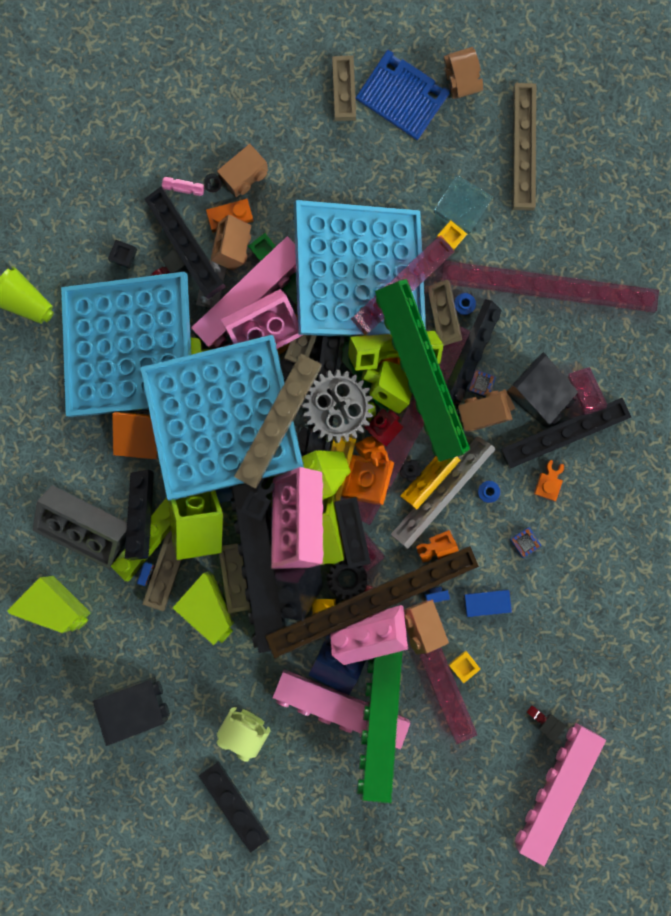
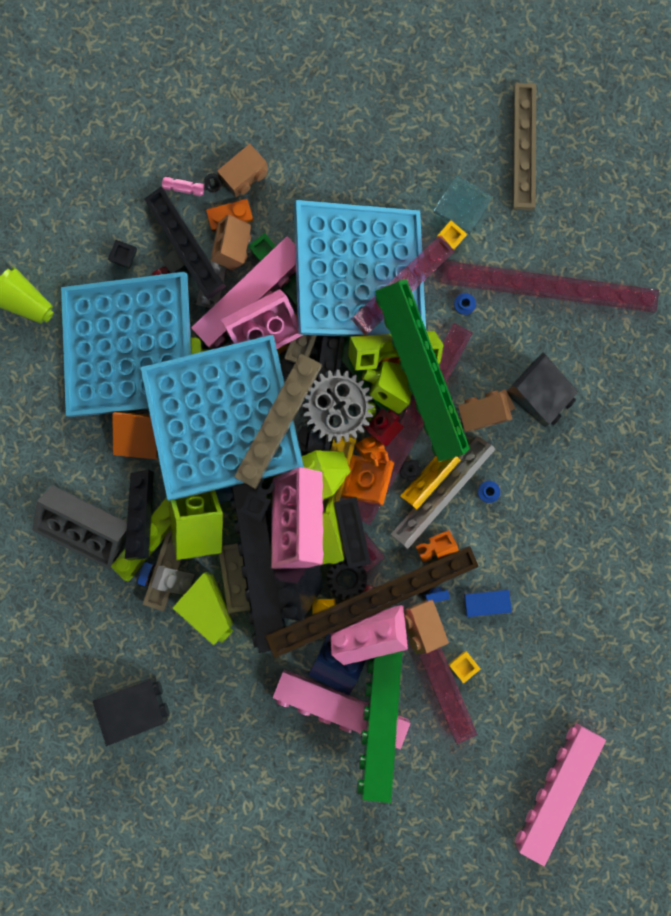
(51, 606): lime slope -> none
(172, 580): none -> light grey plate
(234, 806): black plate -> none
(242, 734): yellowish green brick -> none
(344, 88): dark tan plate -> none
(402, 95): blue window -> none
(444, 312): dark tan plate -> none
(463, 72): medium nougat brick -> none
(472, 351): black plate -> none
(481, 383): tile -> none
(525, 542): tile -> none
(549, 485): orange plate -> none
(549, 725): pearl dark grey piece -> none
(565, 433): black plate -> none
(588, 393): clear pink plate -> none

